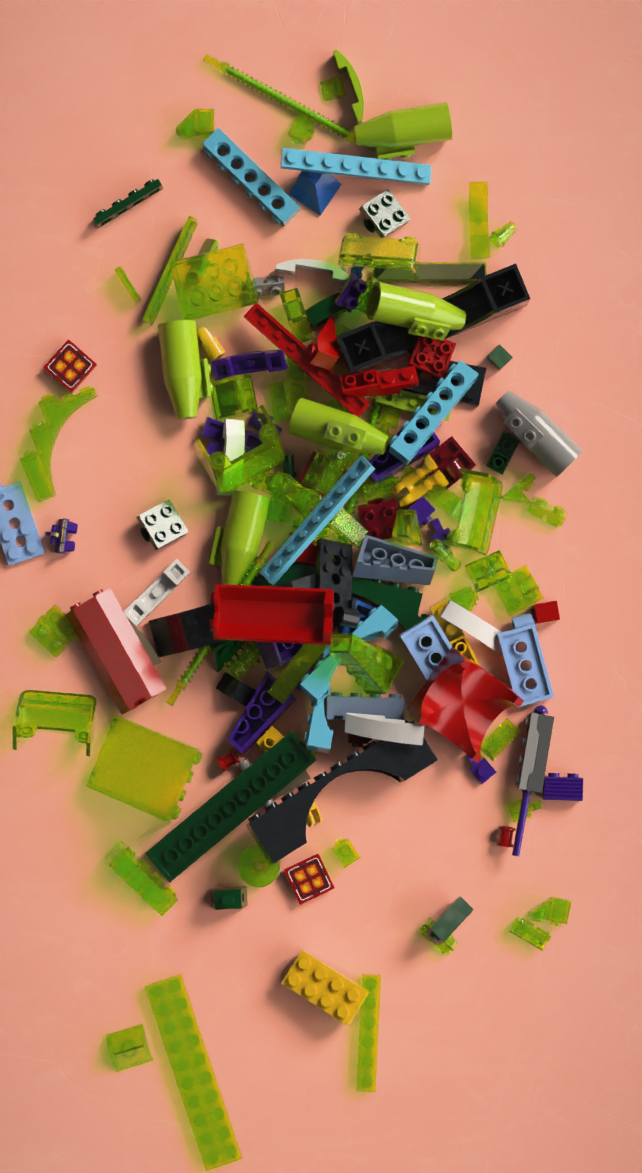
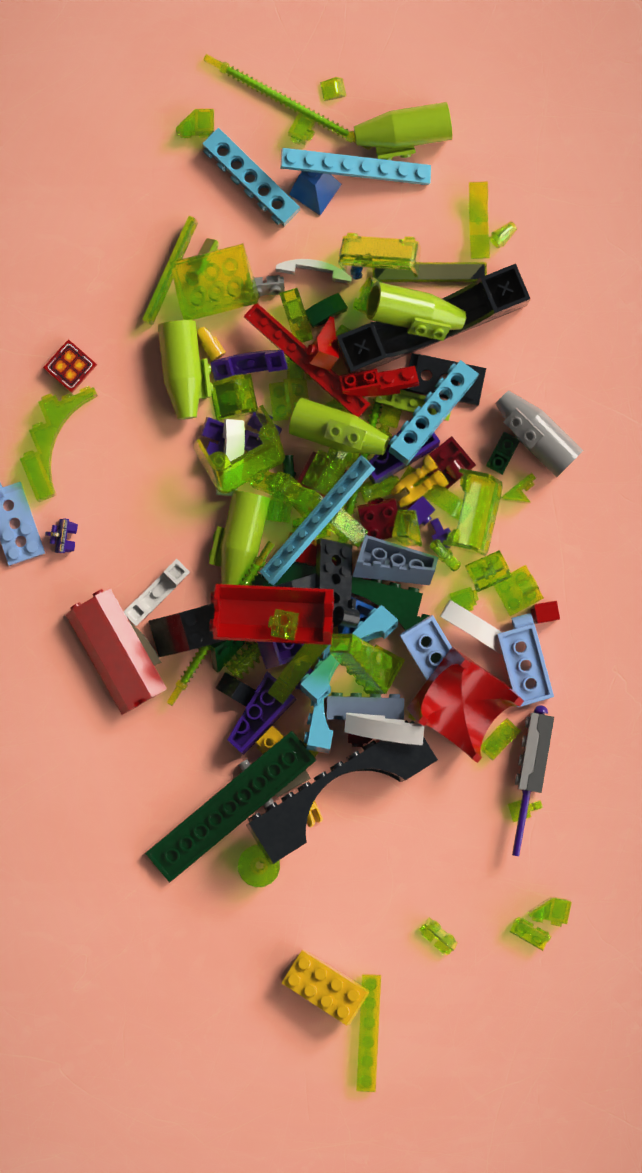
(54, 631): clear neon green bracket -> none
(55, 712): clear neon green windscreen -> none
(121, 206): dark green plate -> none
(127, 284): clear neon green tile -> none
(129, 1047): clear neon green slope -> none
(141, 877): clear neon green wedge -> none
(144, 768): clear neon green windscreen -> none
(161, 525): plate -> none
(193, 1072): clear neon green plate -> none
(228, 759): red bush -> none
(228, 898): dark green torso -> none
(285, 631): none -> clear neon green brick
(309, 878): tile -> none
(342, 66): lime slope -> none
(345, 851): clear neon green brick -> none
(351, 292): dark purple hips -> none
(384, 214): plate -> none
(431, 355): red tile -> none
(449, 921): dark green brick -> none
(453, 634): yellow slope -> none
(482, 769): dark purple plate -> none
(499, 357): dark green slope -> none
(506, 836): red bush -> none
(541, 507): clear neon green hinge -> none
(563, 788): dark purple brick -> none

